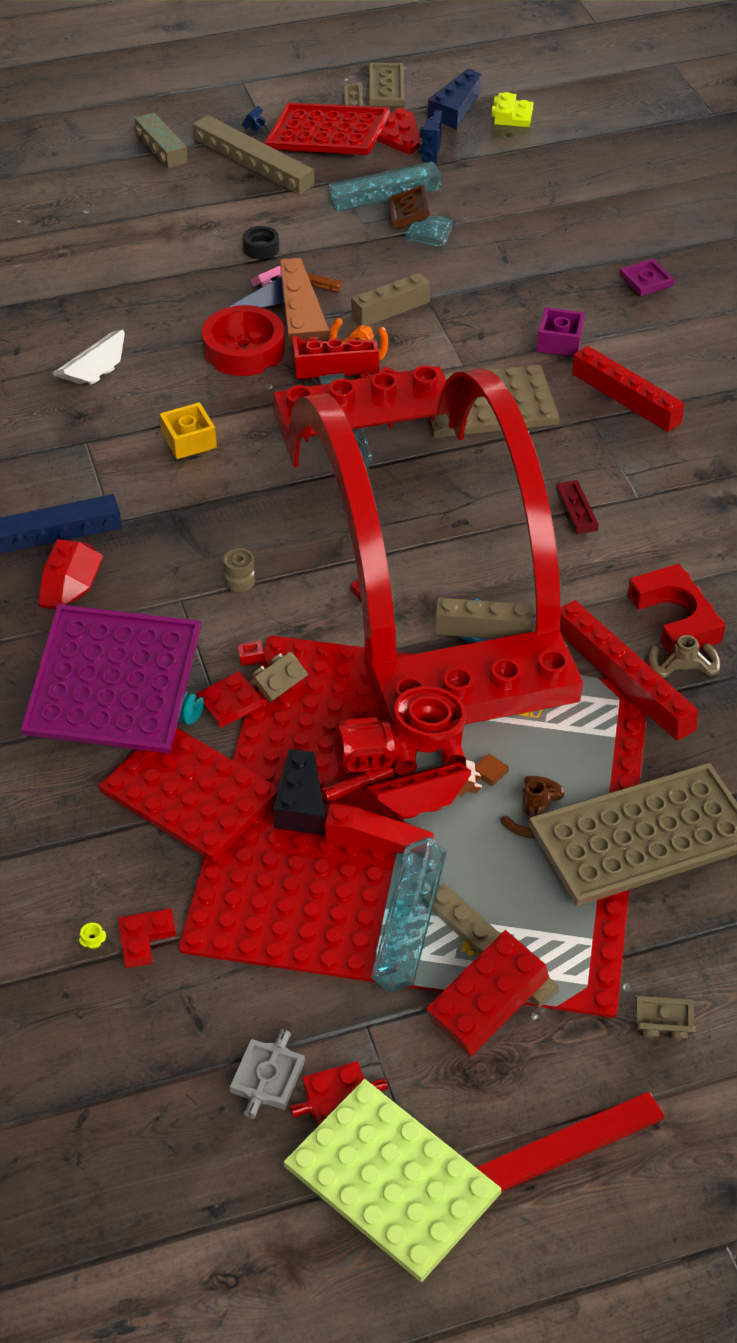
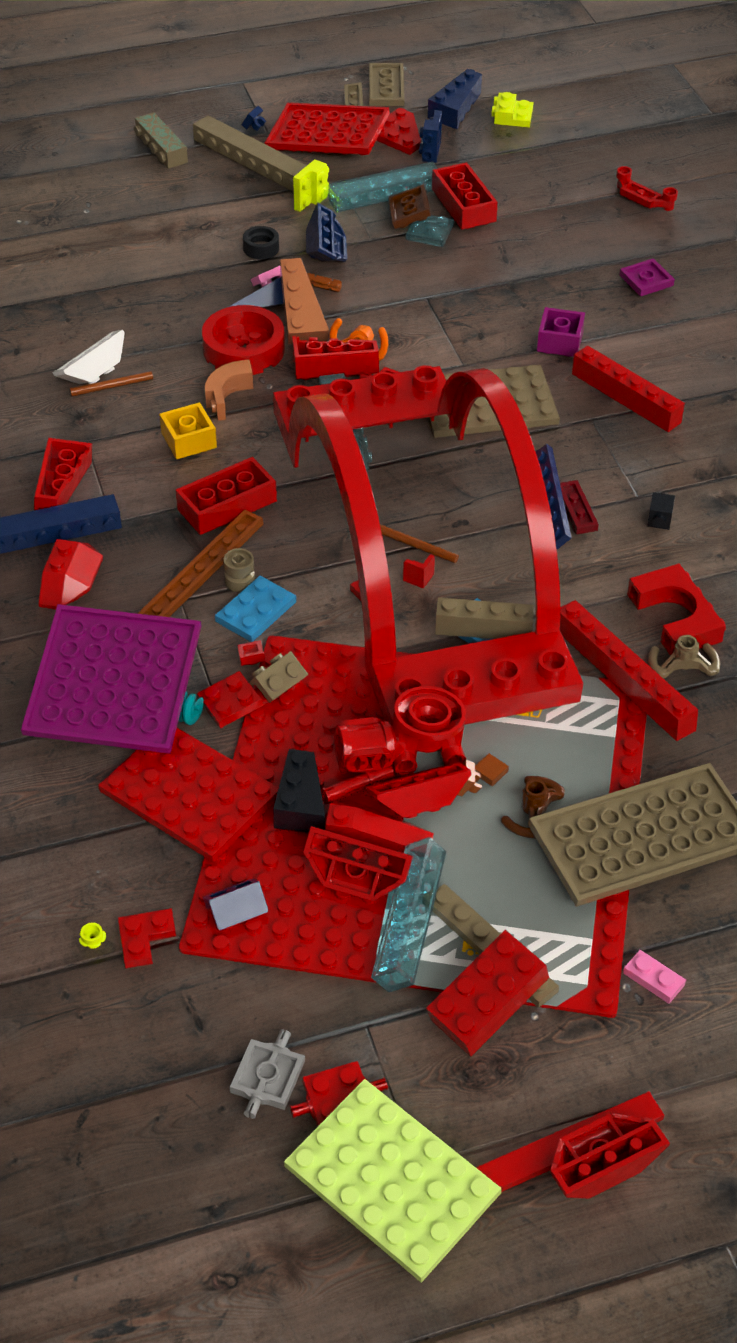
(61, 471): none -> red wedge
(111, 383): none -> dark orange bar
(203, 565): none -> dark orange plate
(224, 381): none -> nougat arch
(225, 495): none -> red brick
(236, 903): none -> panel
(255, 608): none -> dark azure plate
(310, 185): none -> neon yellow plate
(325, 236): none -> dark blue wedge
(355, 864): none -> red wedge
(390, 299): dark tan brick -> none
(418, 573): none -> red panel
(419, 544): none -> dark orange bar
(464, 195): none -> red brick
(552, 484): none -> dark blue plate
(605, 1154): none -> red wedge
(643, 195): none -> red plate
(654, 976): none -> bright pink plate
(661, 510): none -> black brick
(664, 1015): dark tan bracket -> none

